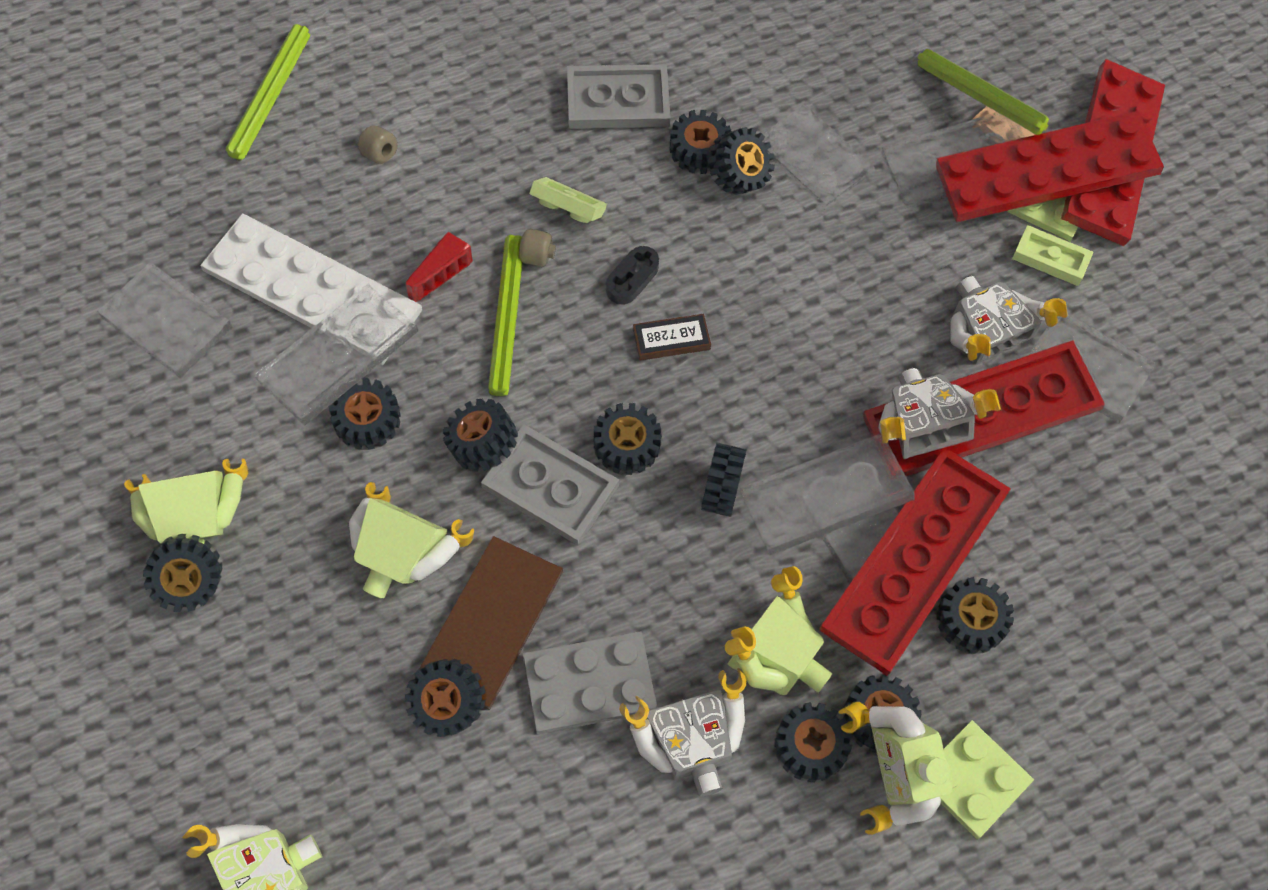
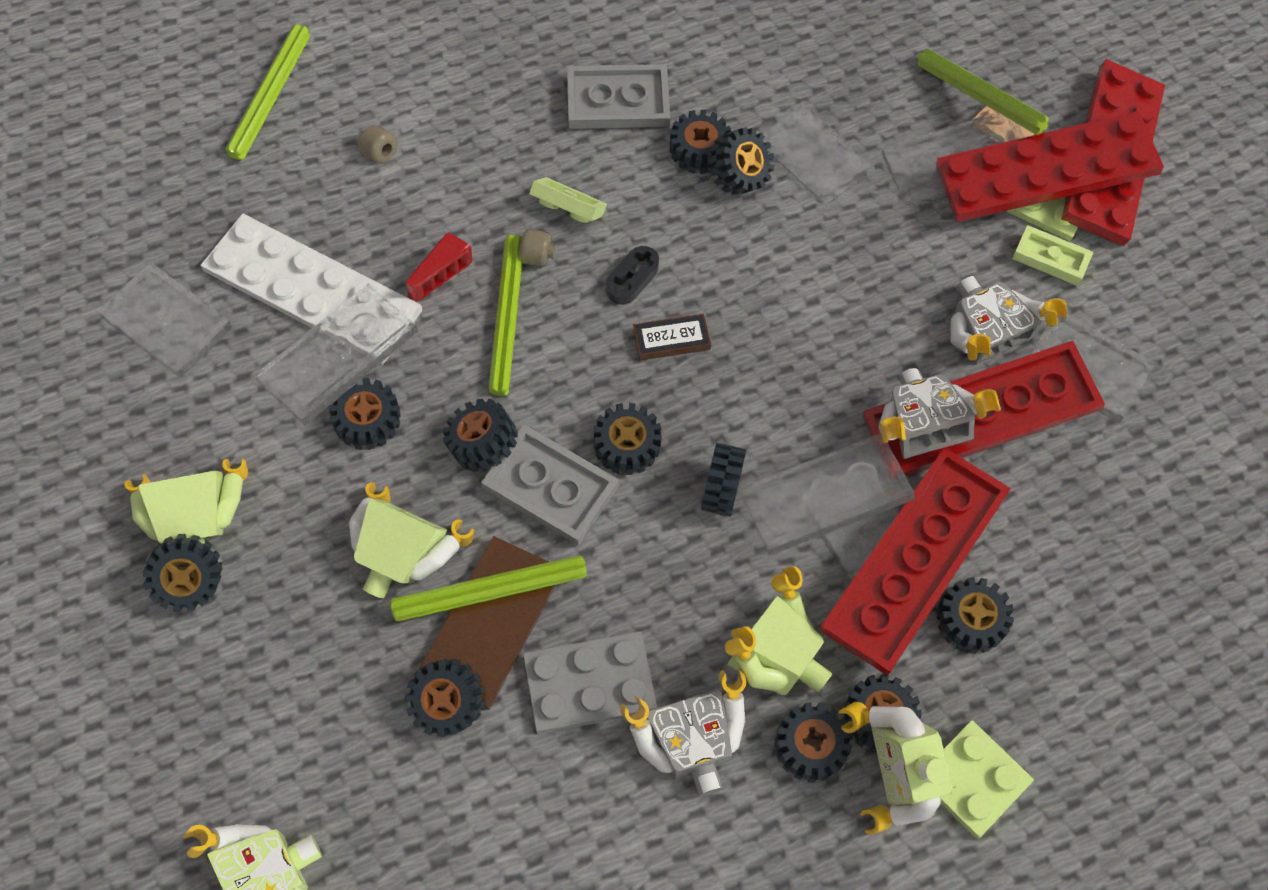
(488, 588): none -> lime axle

